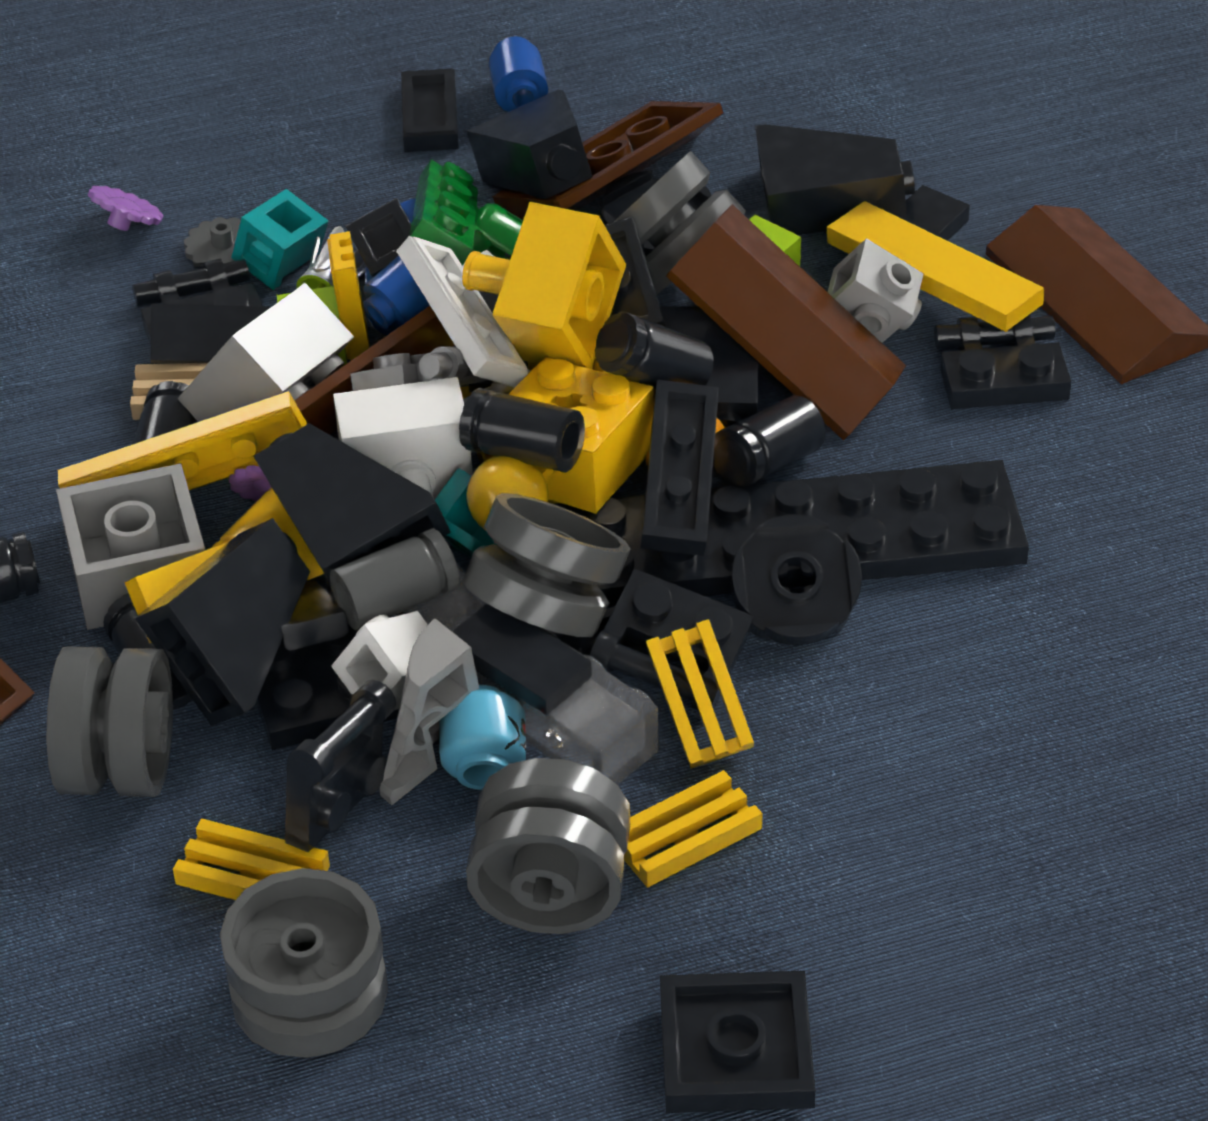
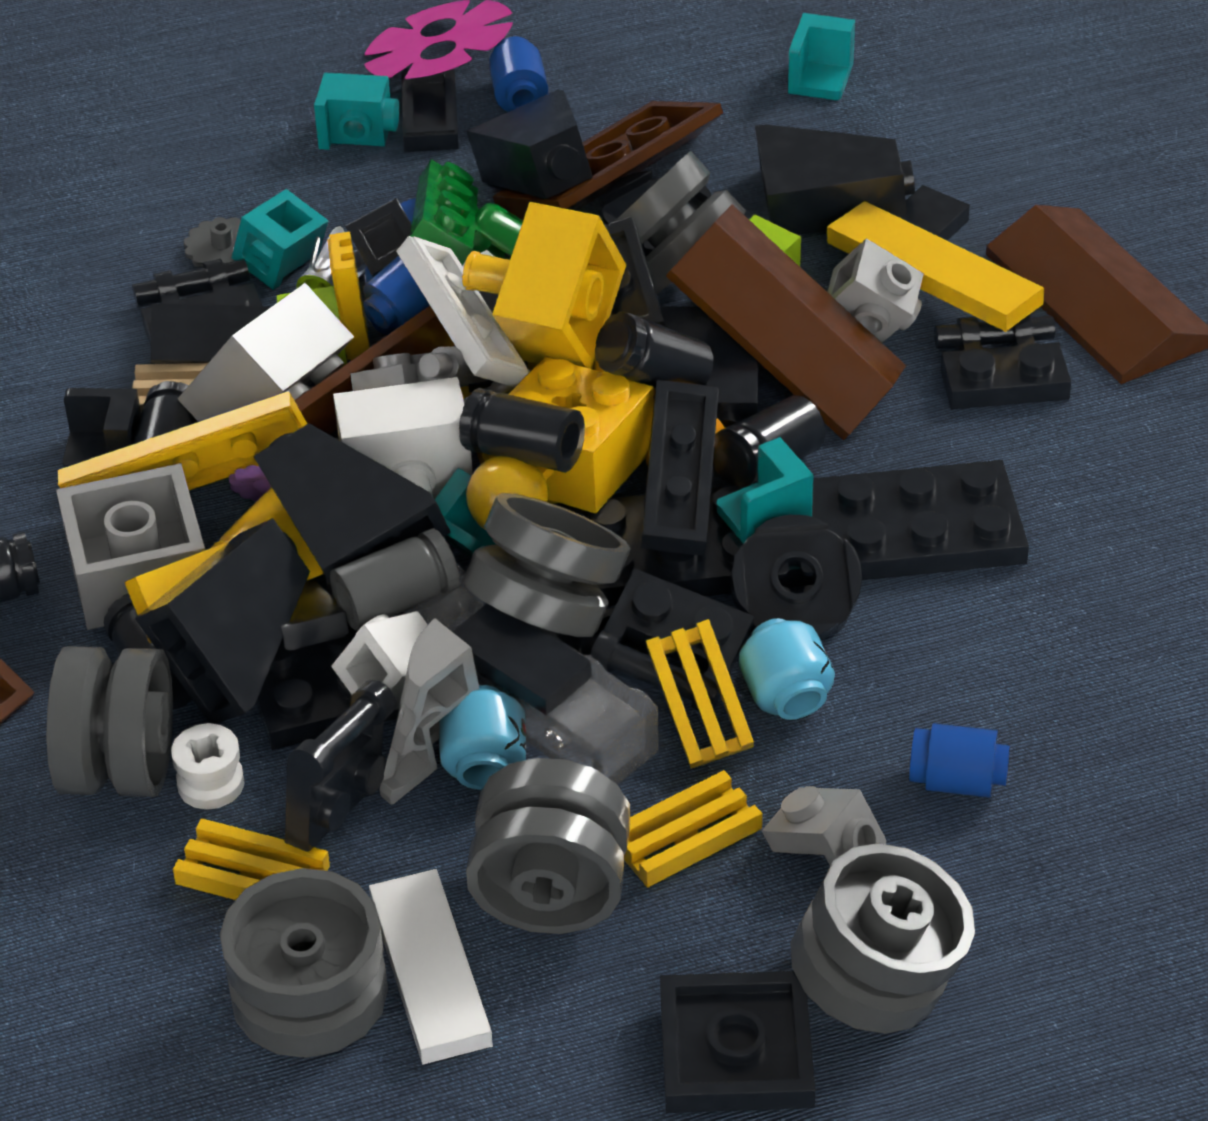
(99, 421): none -> black panel
(124, 207): medium lavender piece -> none
(207, 766): none -> white wheel
(354, 110): none -> teal brick
(430, 967): none -> white tile
(467, 34): none -> dark pink piece
(781, 490): none -> teal panel
(786, 668): none -> medium azure head
(821, 56): none -> teal panel
(822, 823): none -> light grey bracket
(882, 938): none -> dark grey wheel
(958, 760): none -> blue brick

